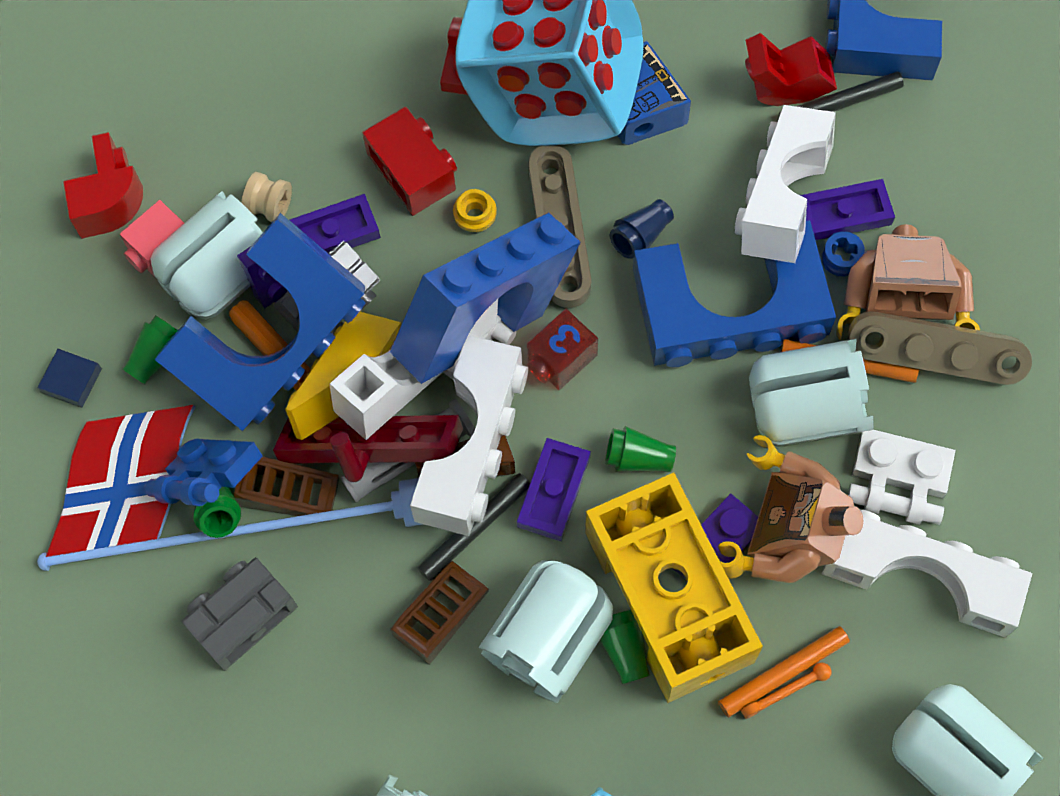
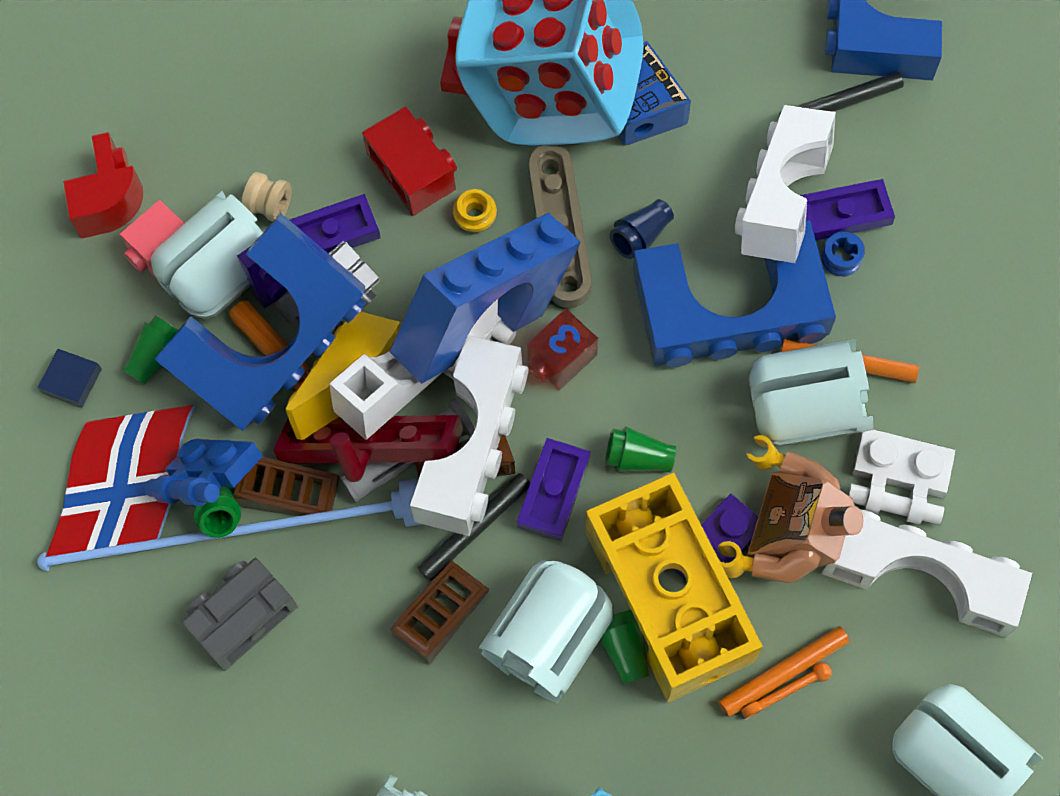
(789, 74): red brick -> none
(910, 279): nougat torso -> none
(940, 347): dark tan plate -> none

